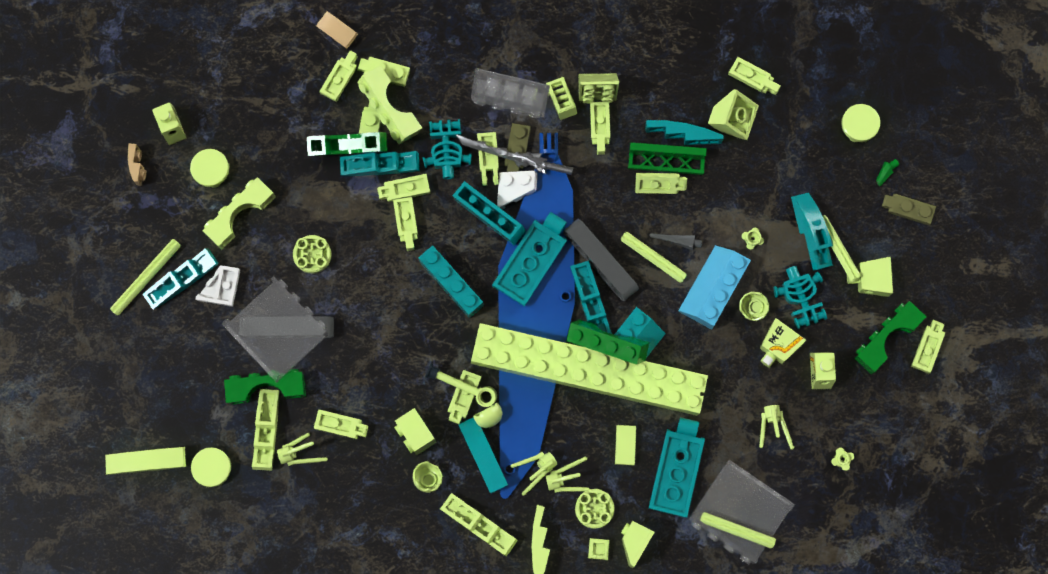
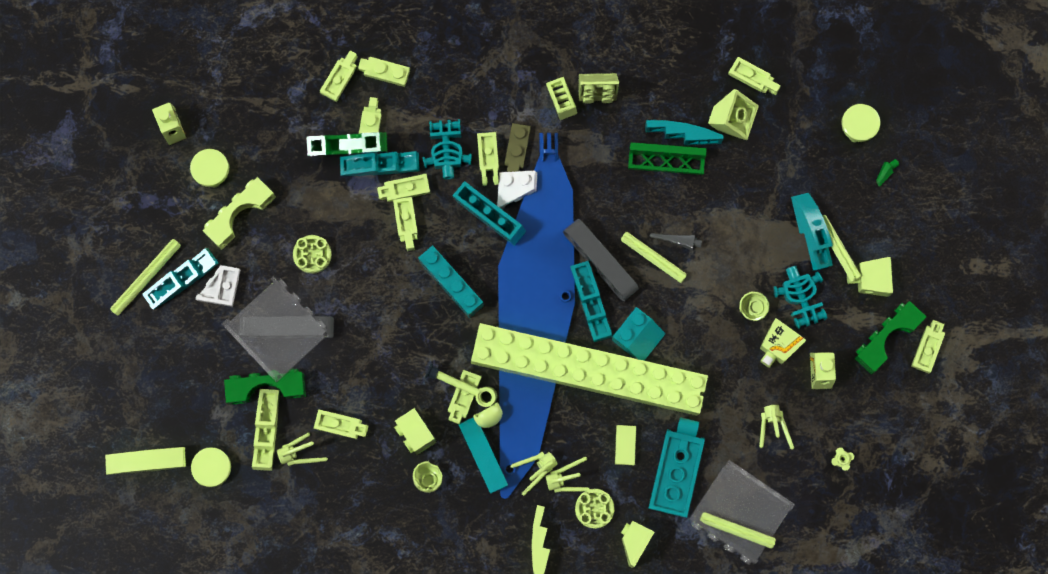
(136, 169): tan slope -> none
(337, 29): tan slope -> none
(400, 124): yellowish green arch -> none
(478, 524): yellowish green slope -> none
(510, 93): clear slope -> none
(520, 159): flat silver sword -> none
(526, 265): teal hinge -> none
(598, 549): yellowish green tile -> none
(600, 125): yellowish green hinge -> none
(620, 347): green arch -> none
(660, 183): yellowish green hinge -> none
(714, 286): medium azure slope -> none
(752, 233): yellowish green plate -> none
(909, 208): olive hinge -> none

